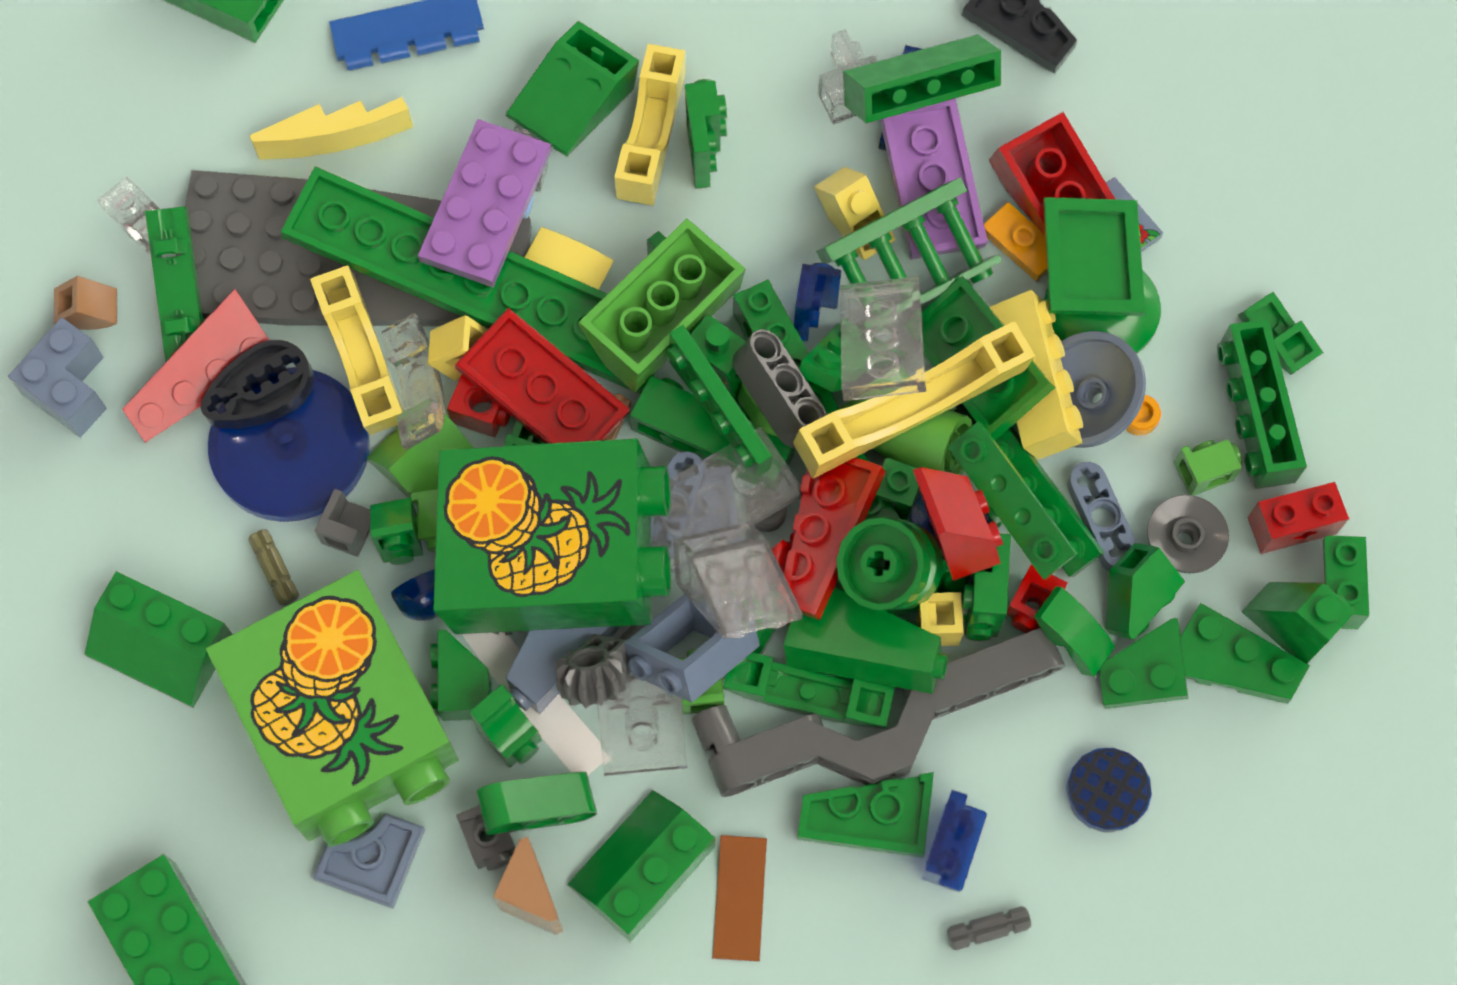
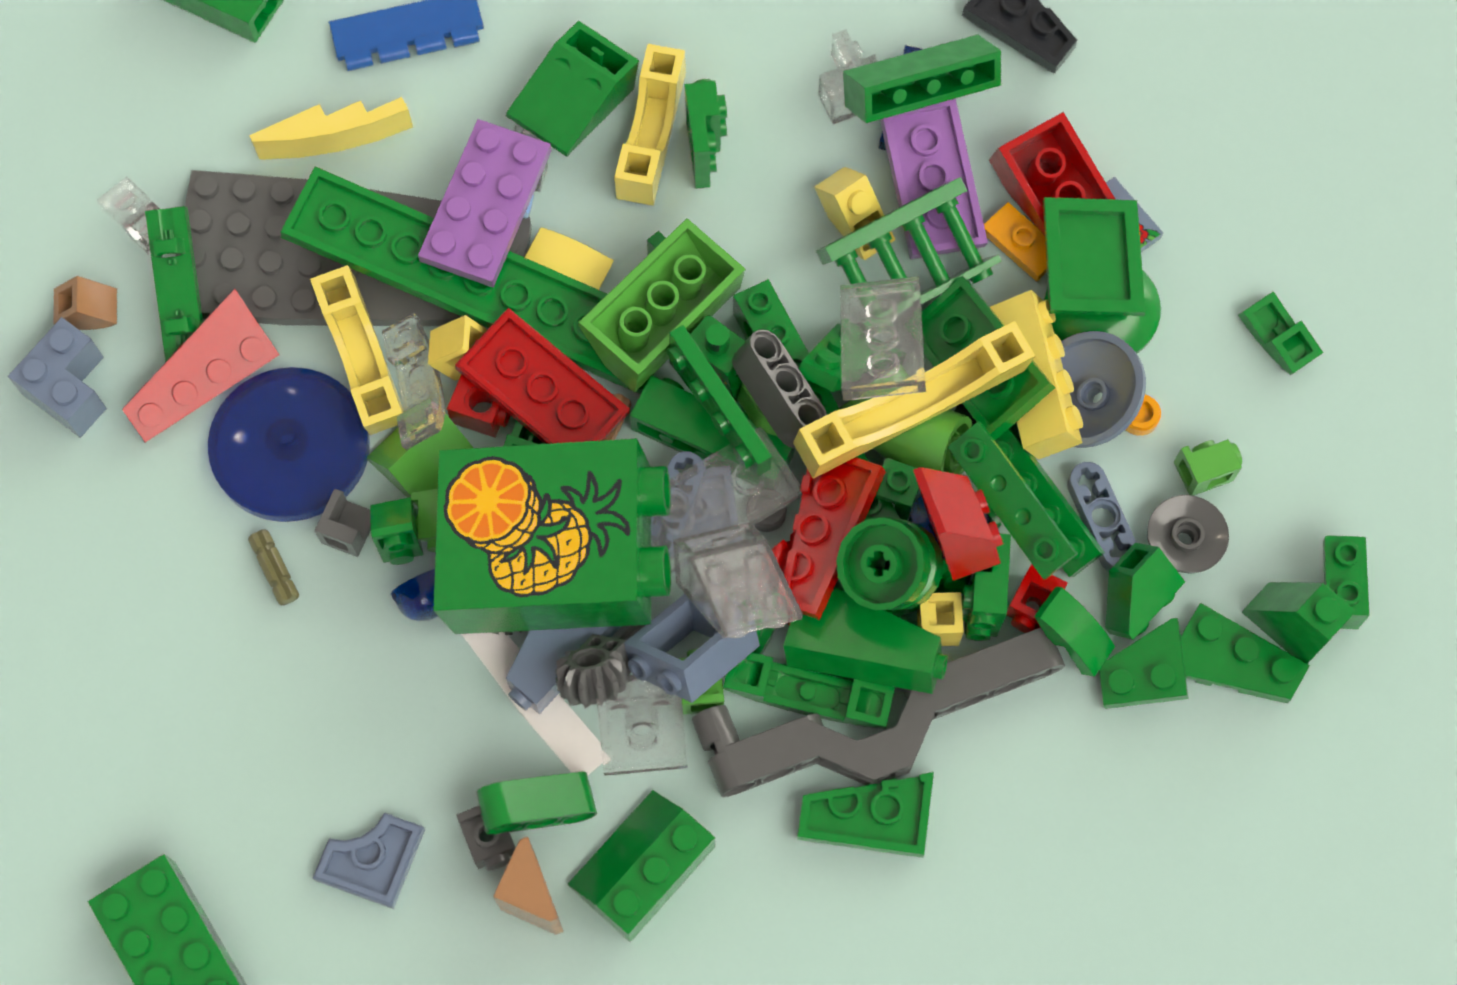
(154, 639): green slope -> none
(253, 366): black piece -> none
(334, 710): brick -> none
(461, 679): green slope -> none
(506, 727): green arch -> none
(739, 898): dark orange sticker -> none
(817, 288): clear blue bracket -> none
(954, 843): clear blue bracket -> none
(989, 928): dark grey axle -> none
(1108, 790): tile -> none
(1262, 404): green brick -> none
(1297, 517): red brick -> none

